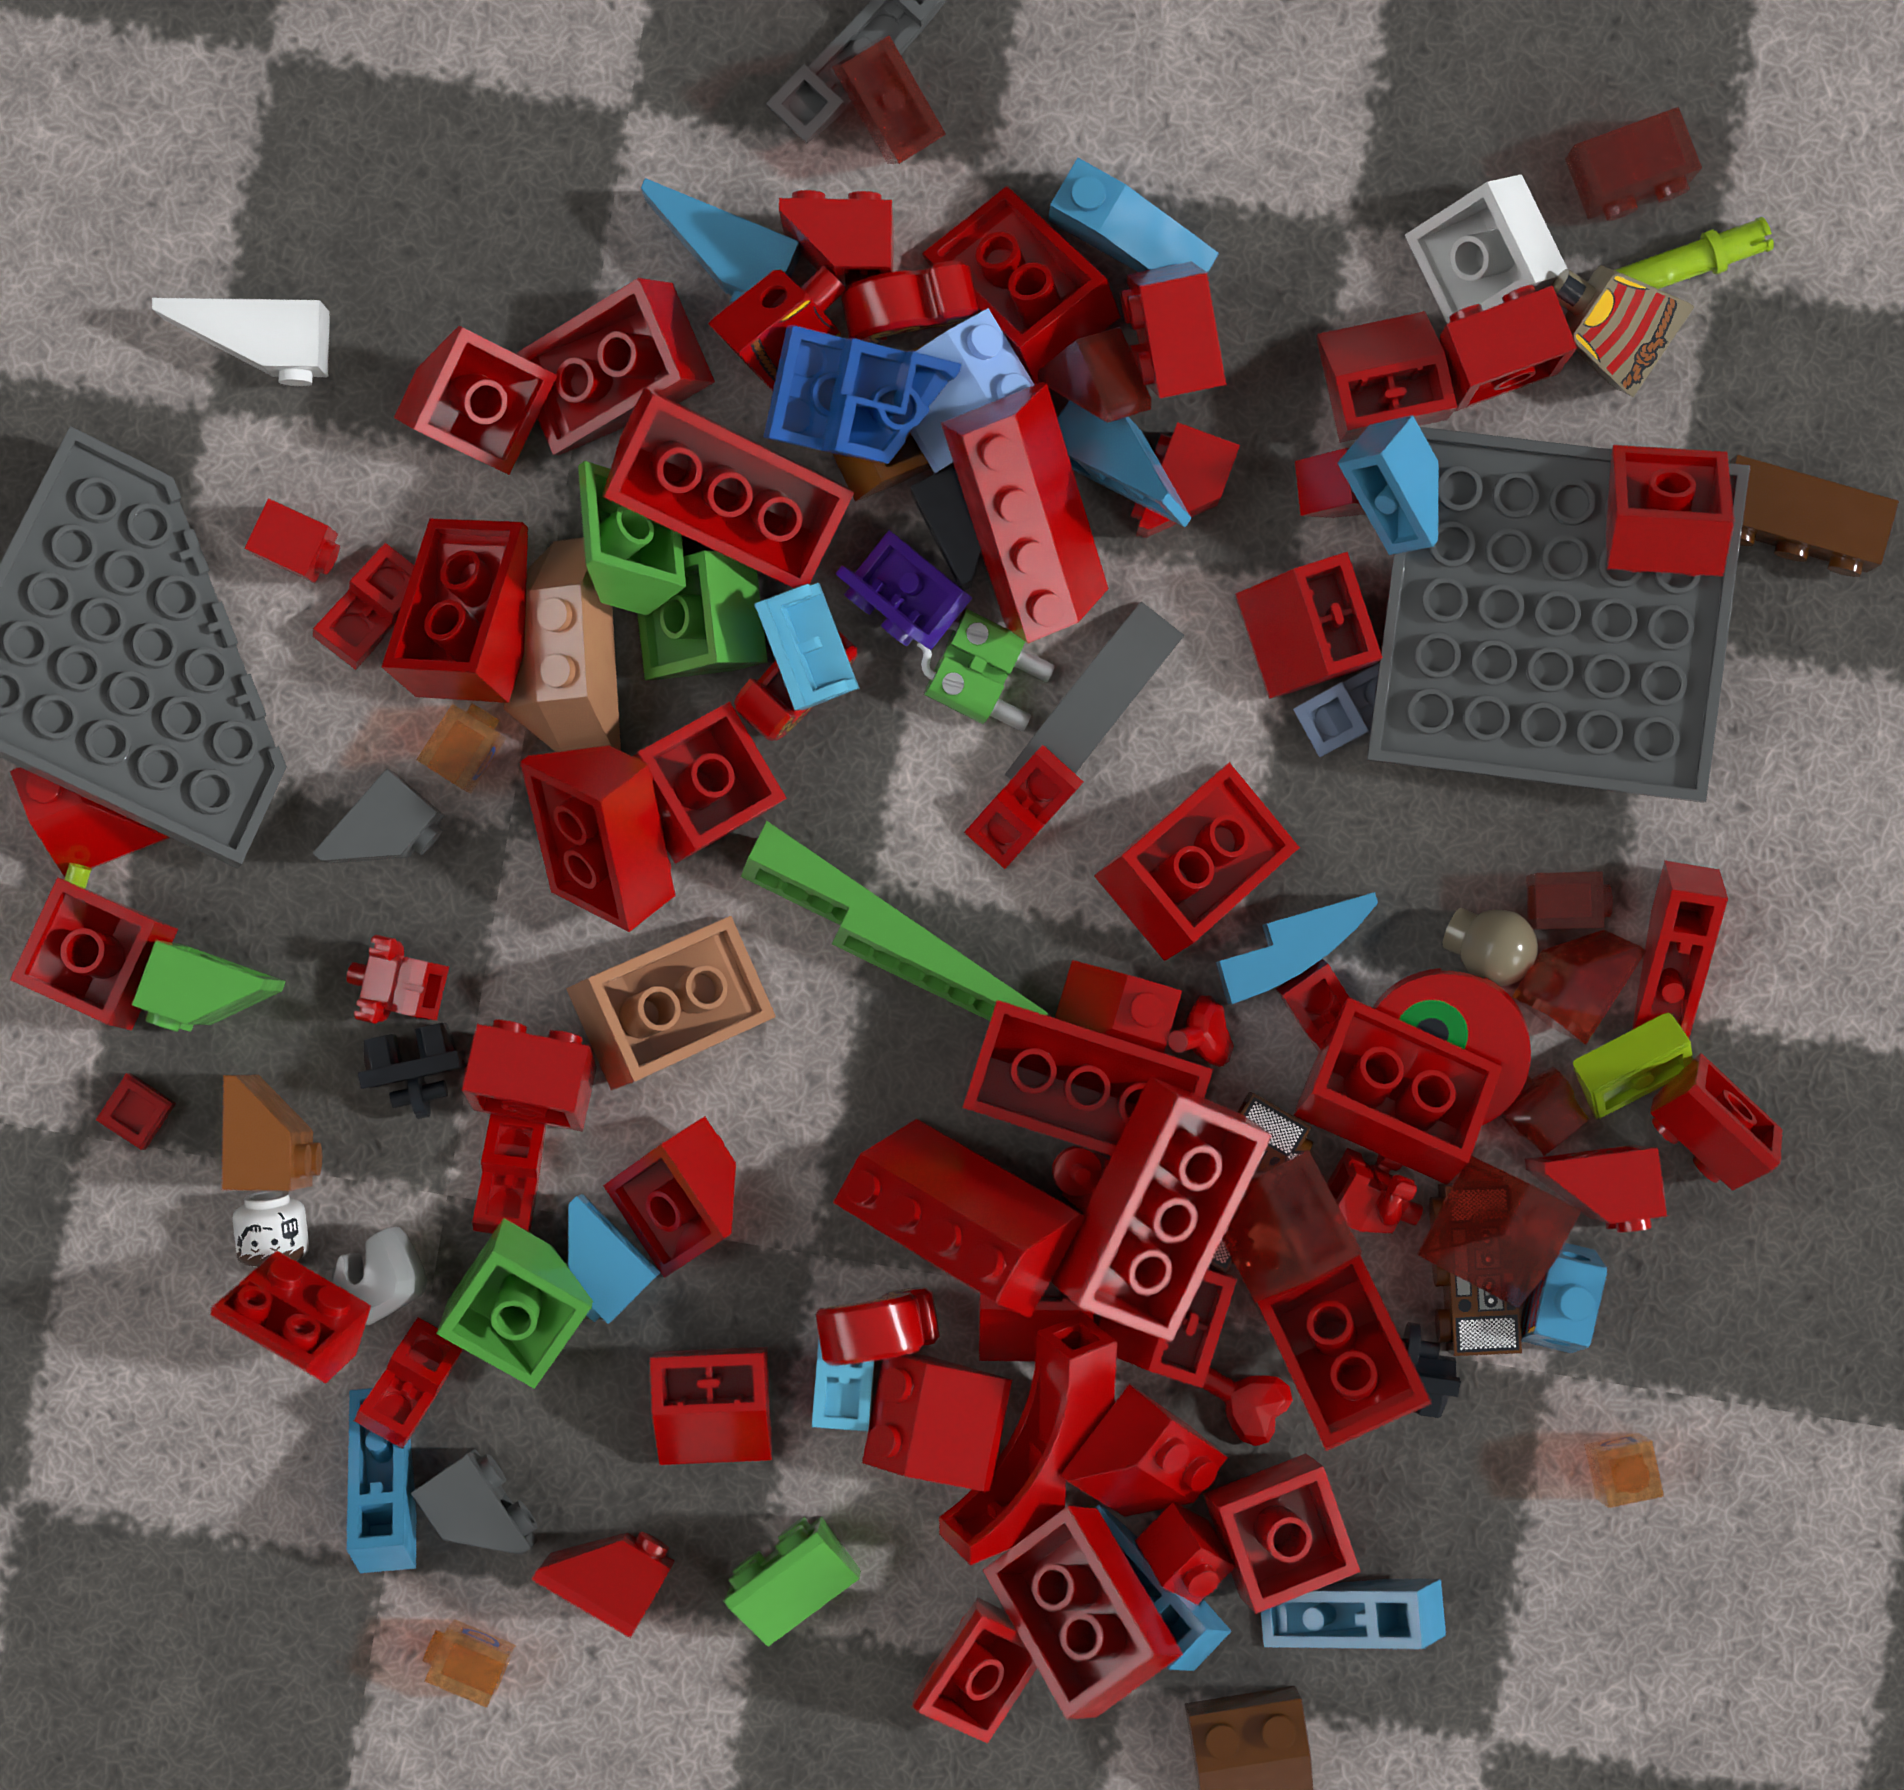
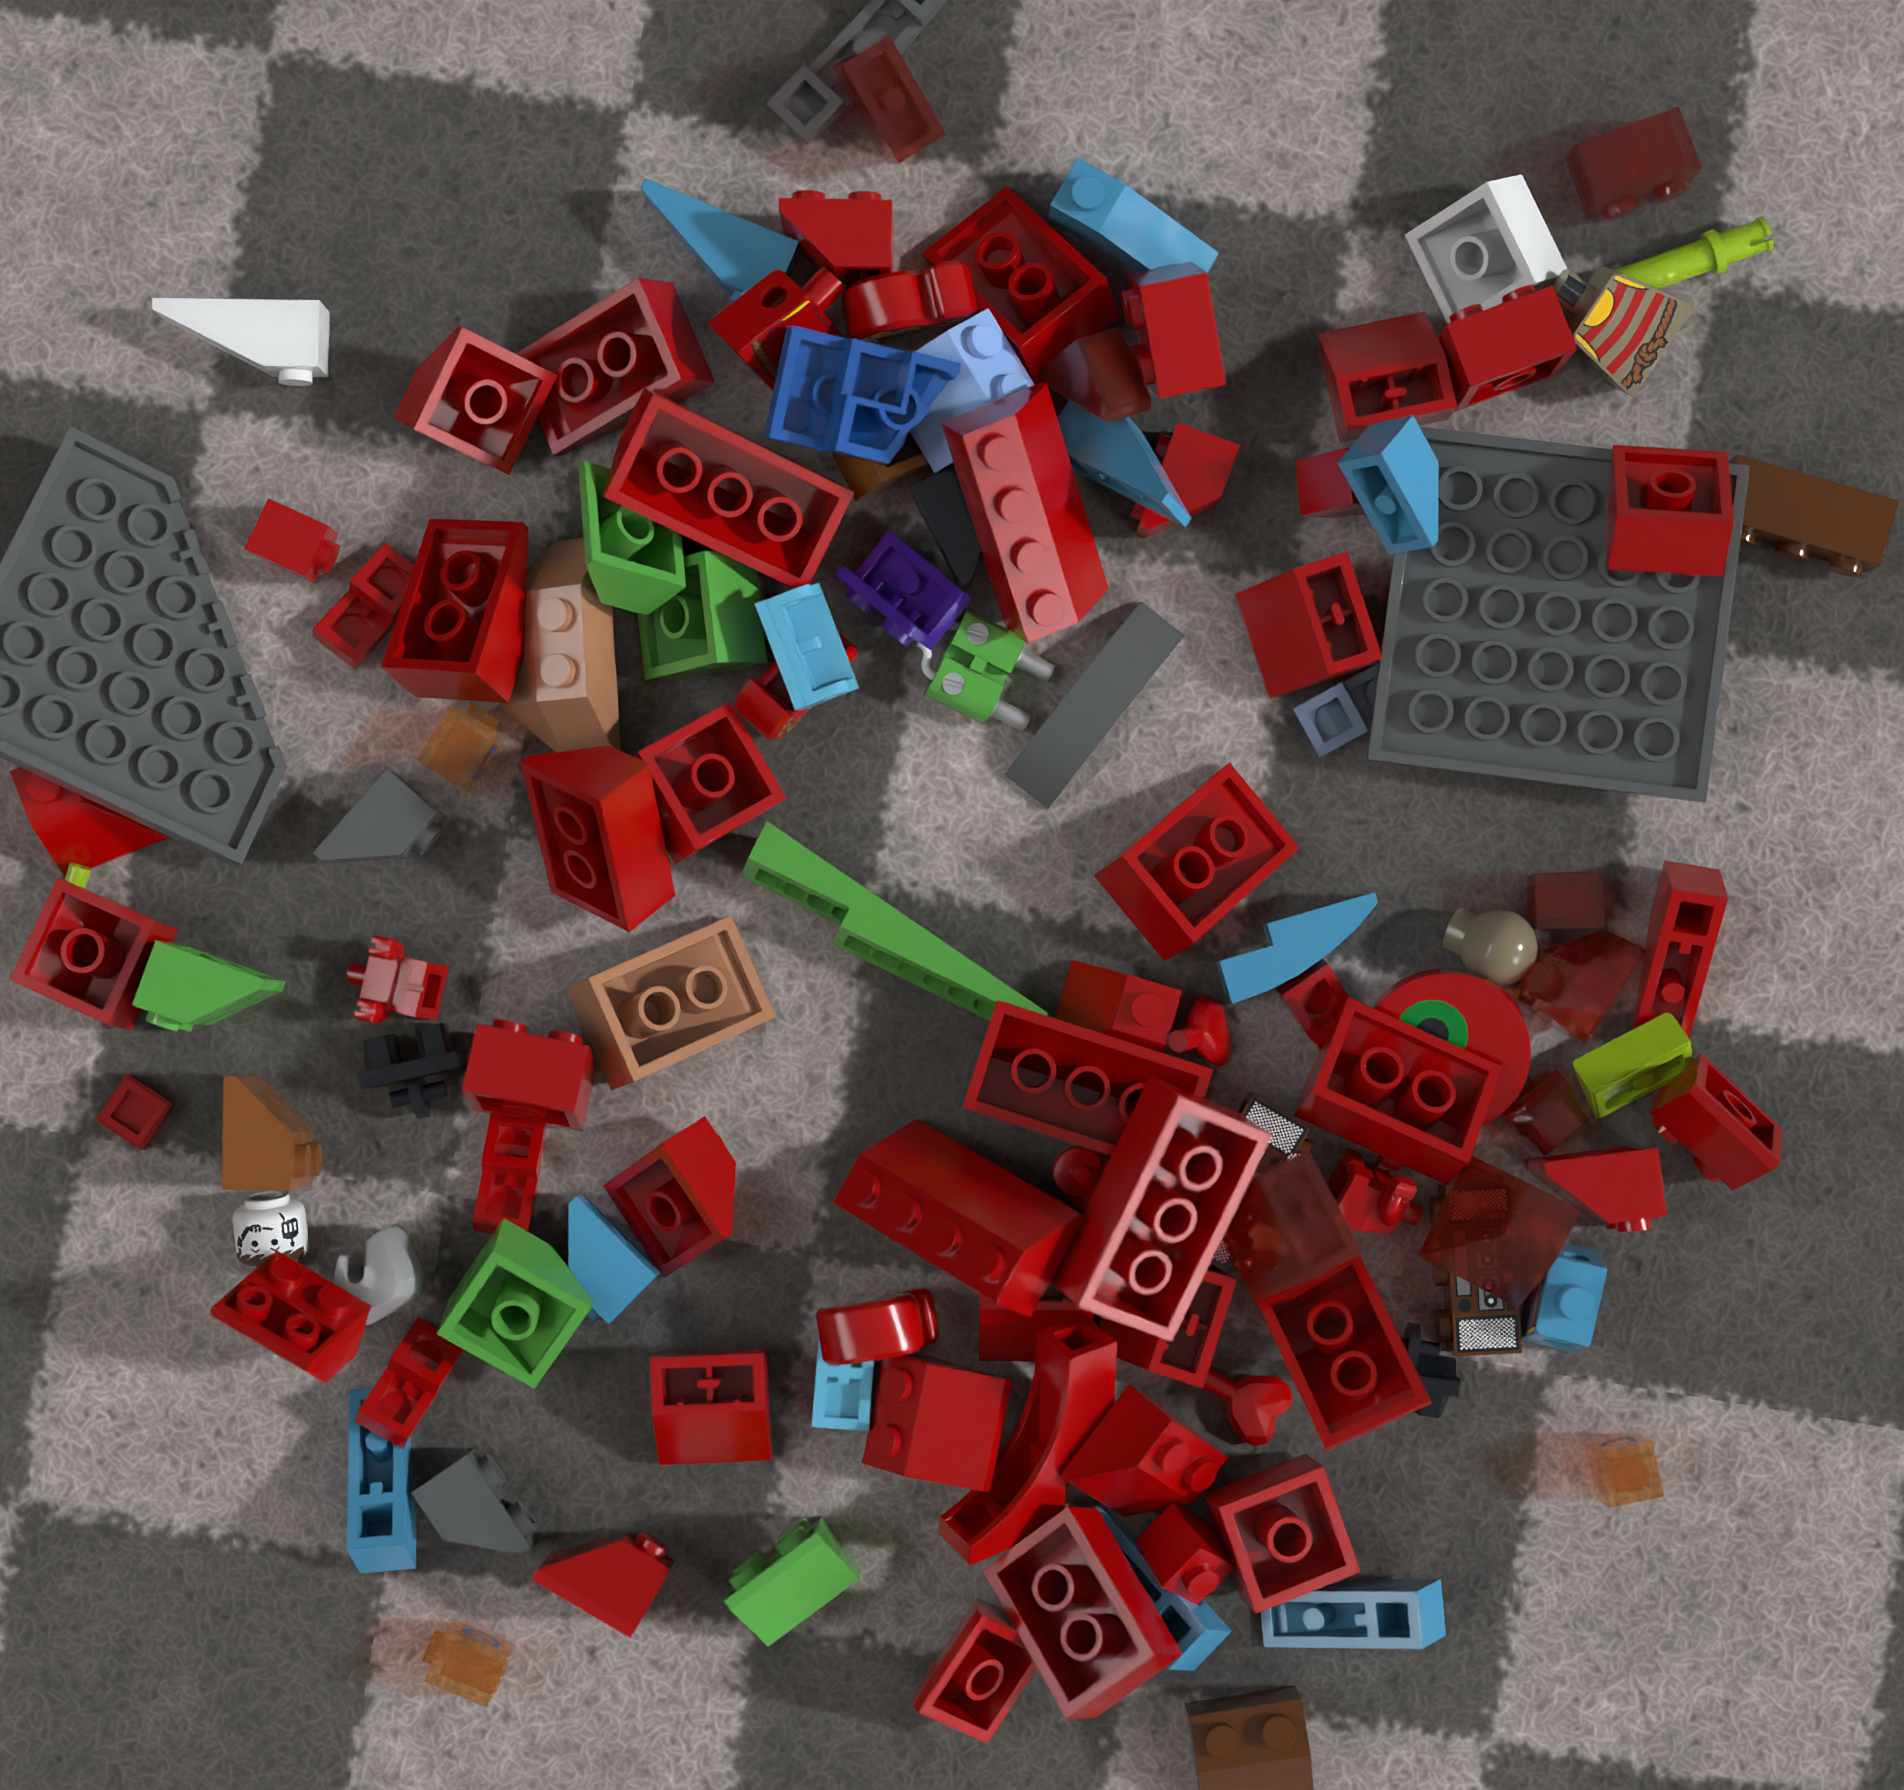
(1023, 806): red slope -> none

